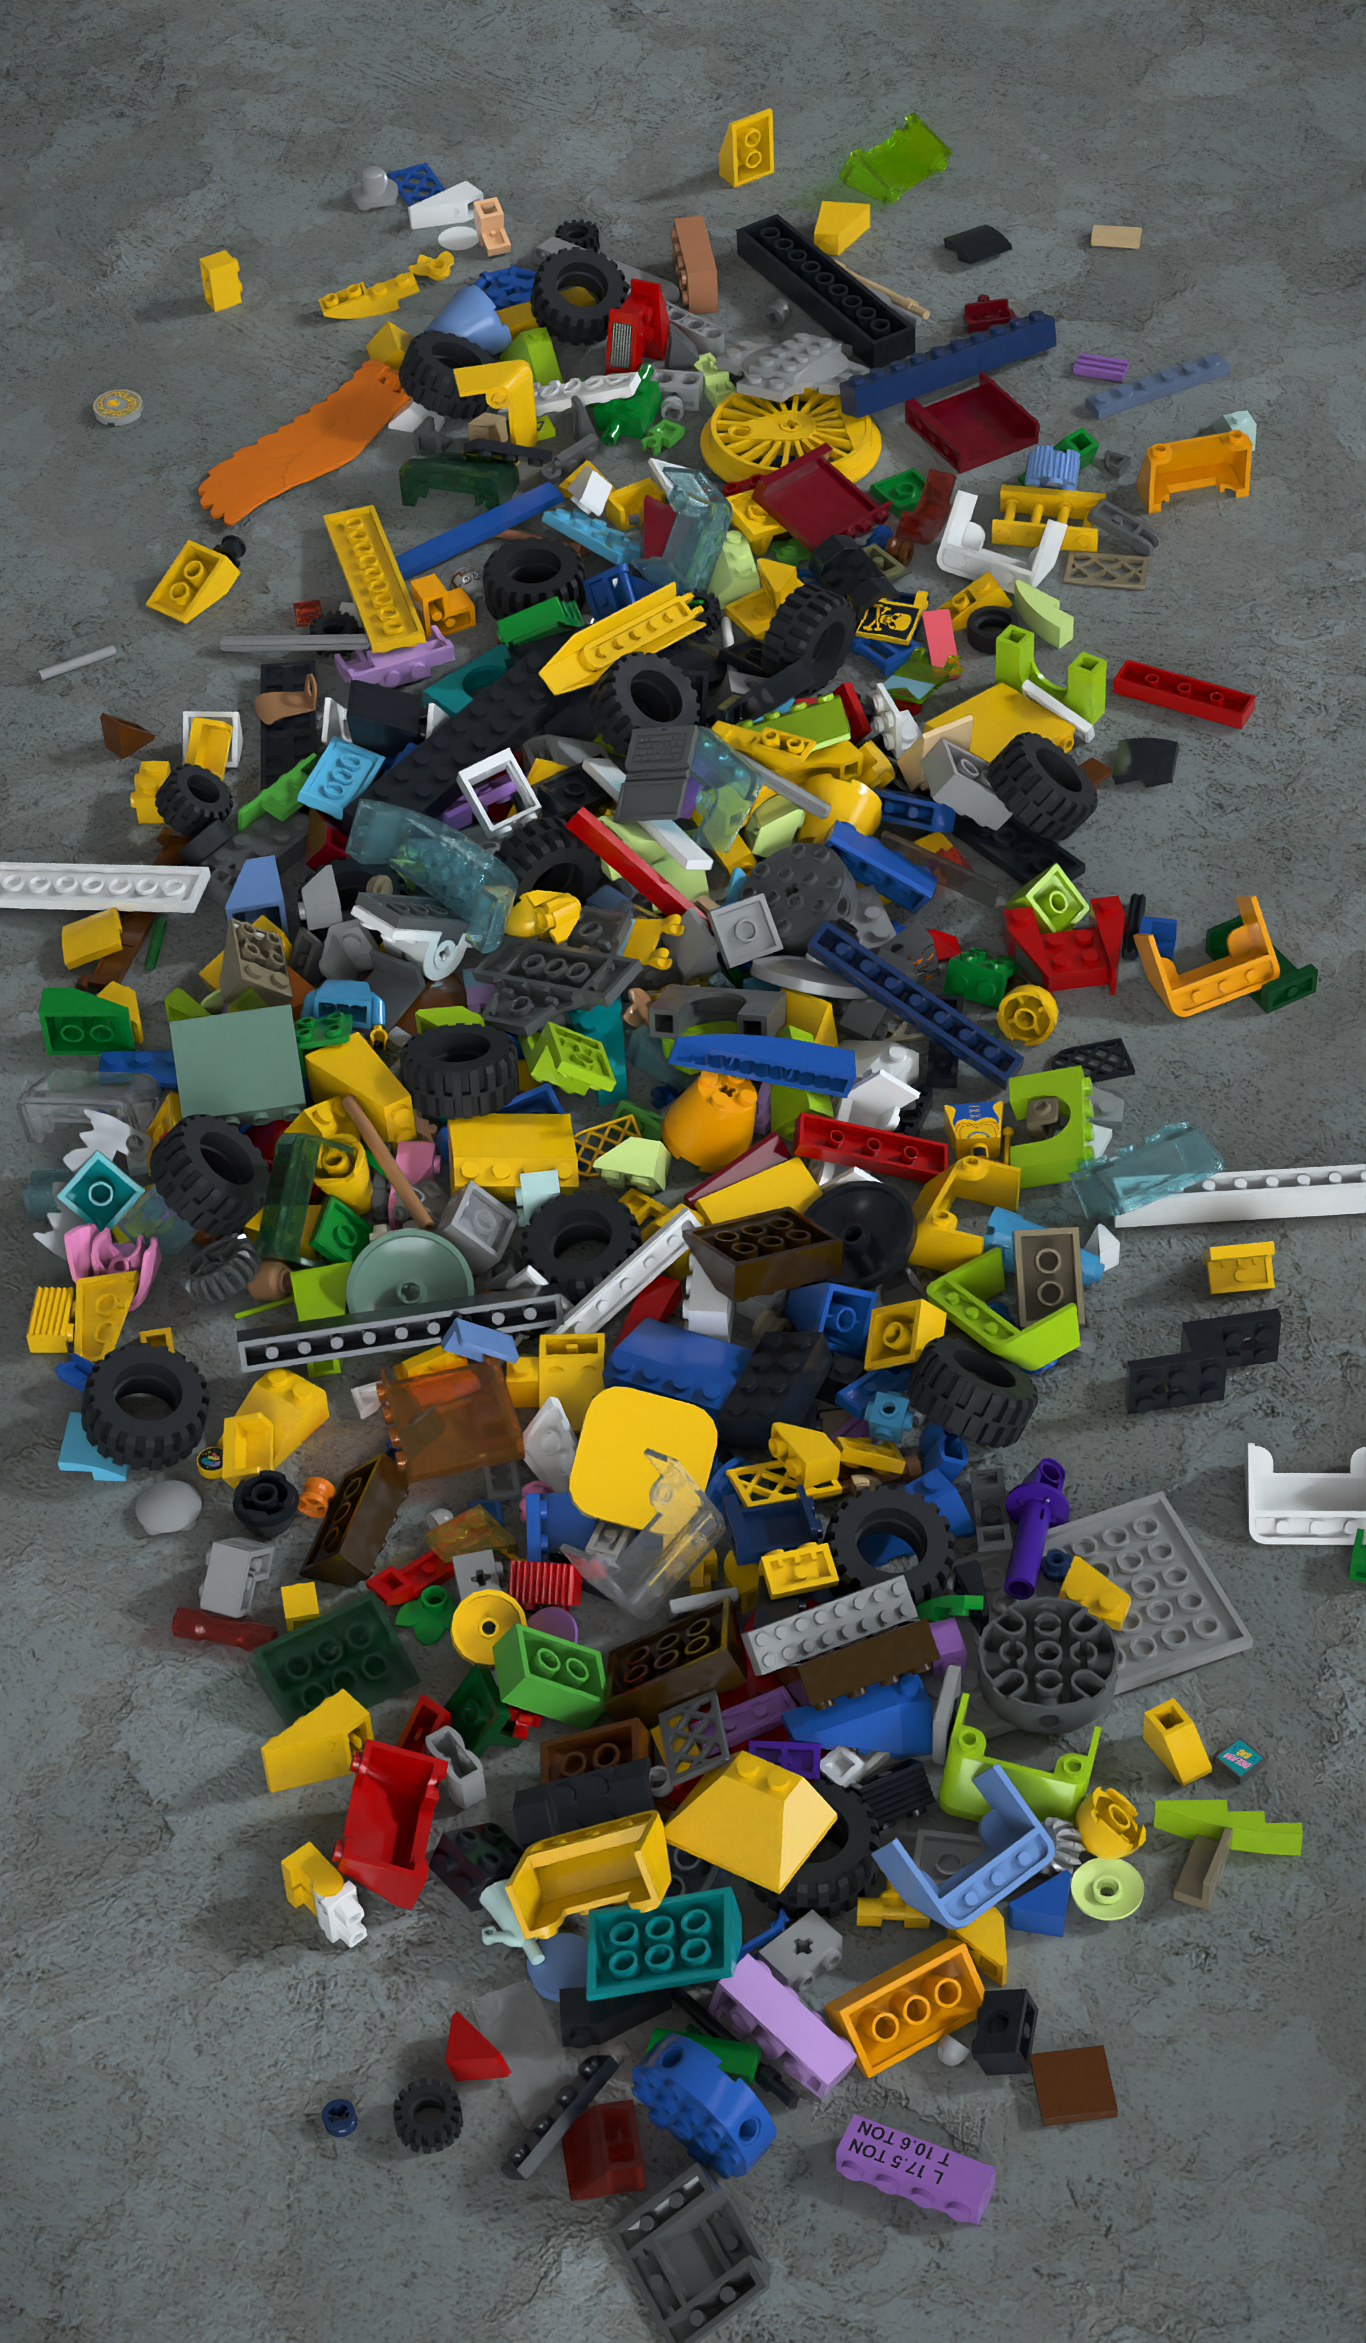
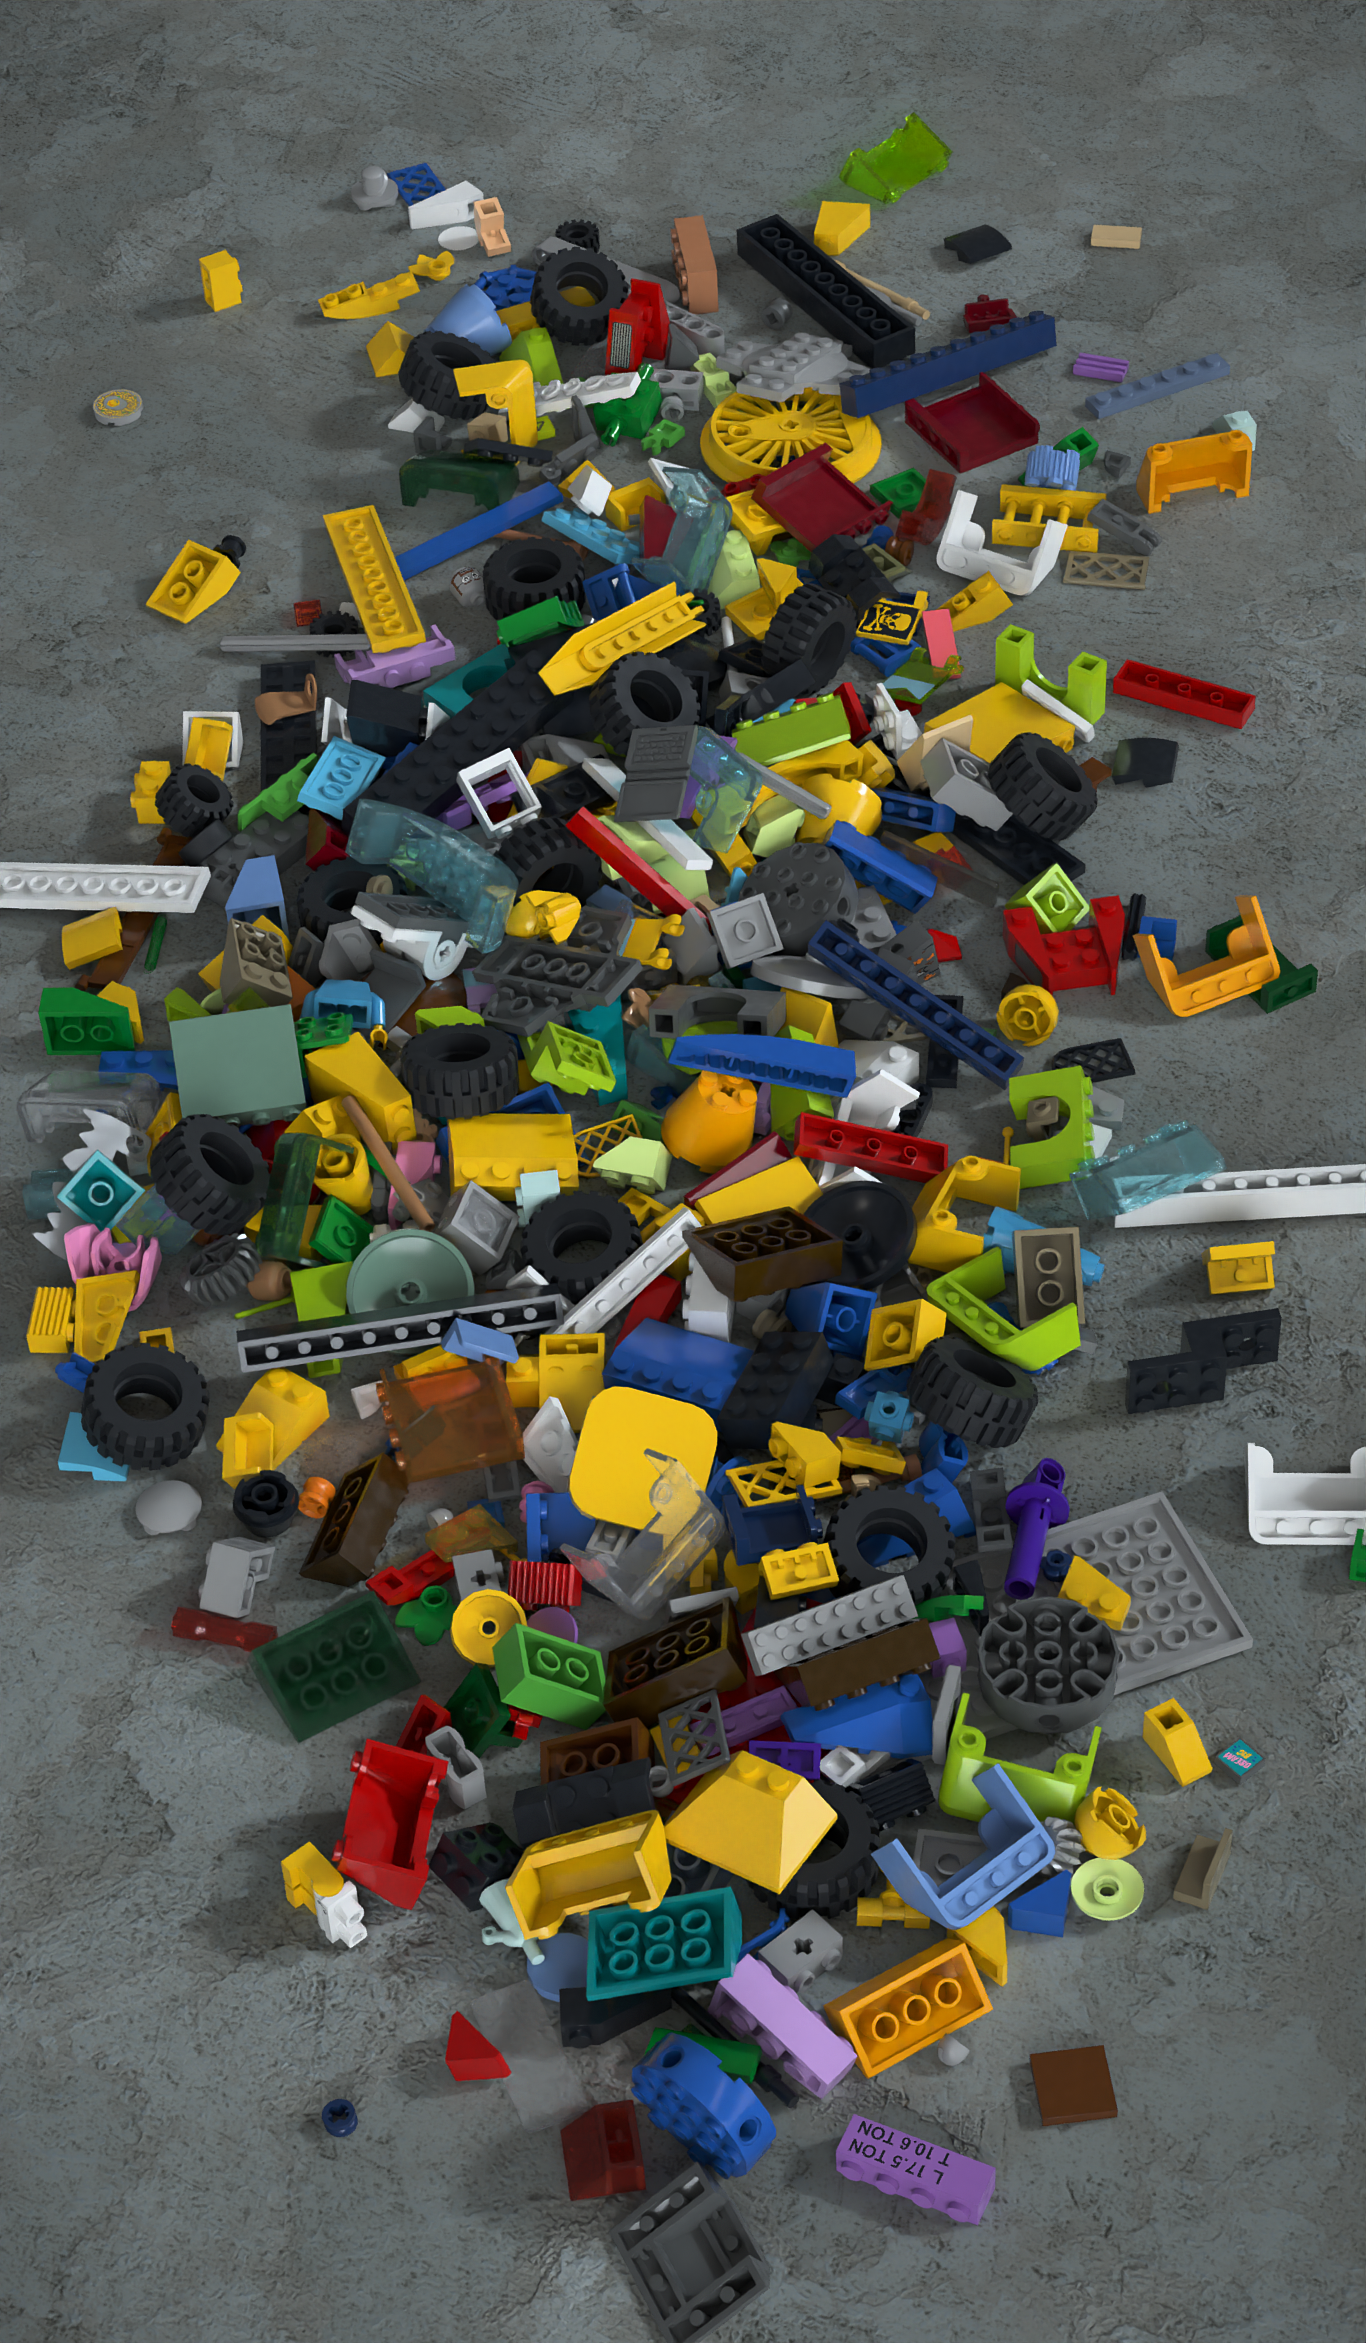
(77, 662): light grey bar -> none
(124, 736): reddish brown slope -> none
(210, 1462): tile -> none
(300, 1604): yellow brick -> none
(308, 447): orange animal -> none
(317, 1744): yellow slope -> none
(320, 901): light grey slope -> none
(430, 2134): black tyre -> none
(449, 610): light orange brick -> none
(553, 2124): black plate -> none
(748, 149): yellow slope -> none
(769, 748): yellow slope -> none
(974, 1128): torso -> none
(979, 976): green bracket -> none
(988, 617): black tyre -> none
(1005, 2032): black brick -> none
(1043, 614): yellowish green slope -> none
(1105, 1246): white slope -> none
(1211, 1818): lime slope -> none

